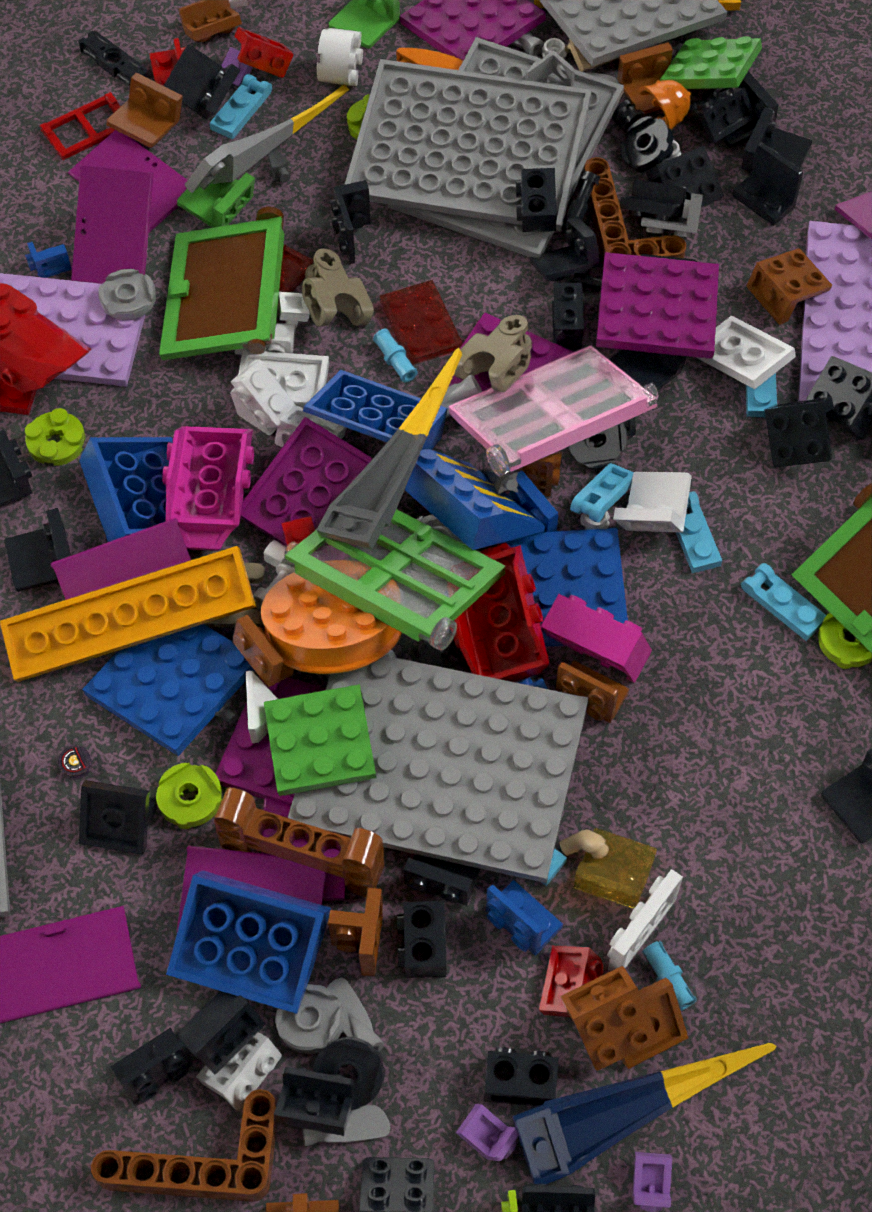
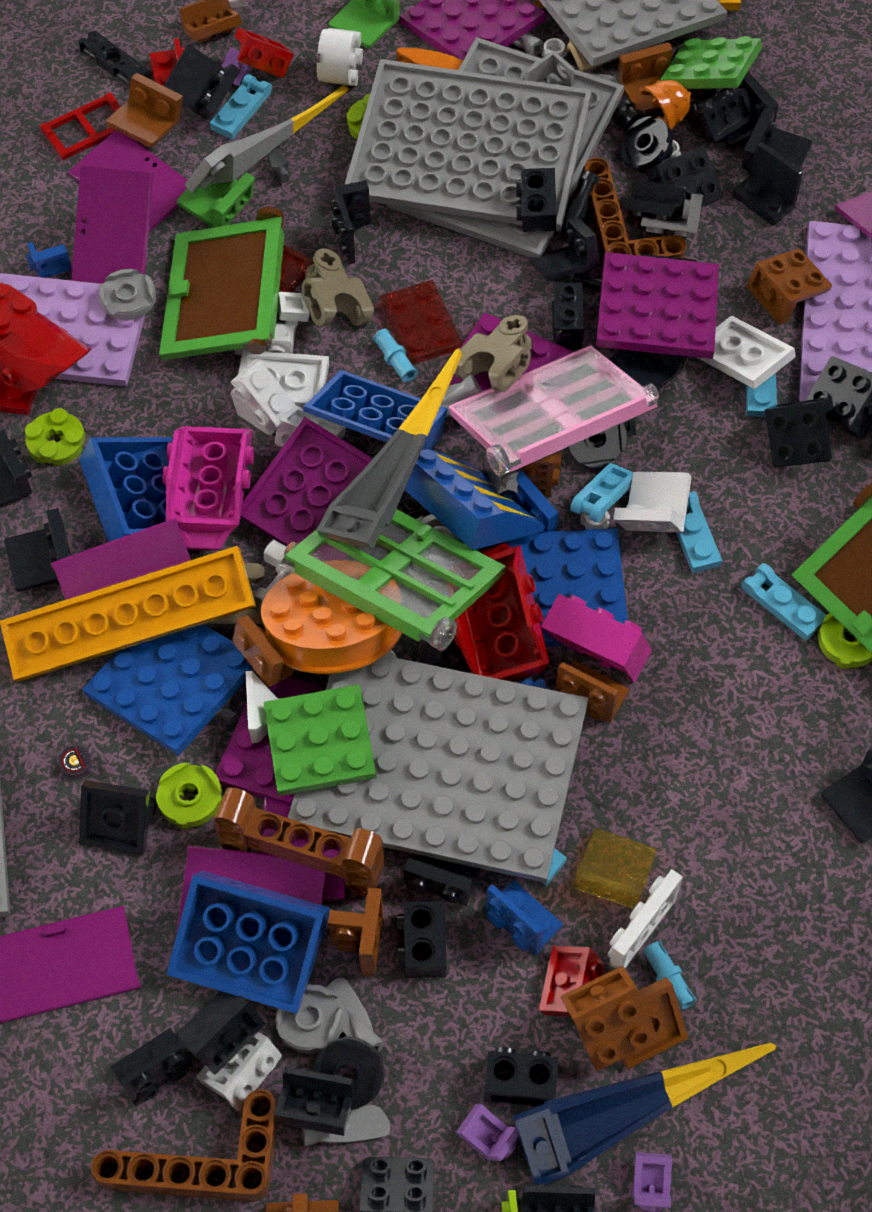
(297, 529): red plate -> none
(585, 840): tan arm -> none

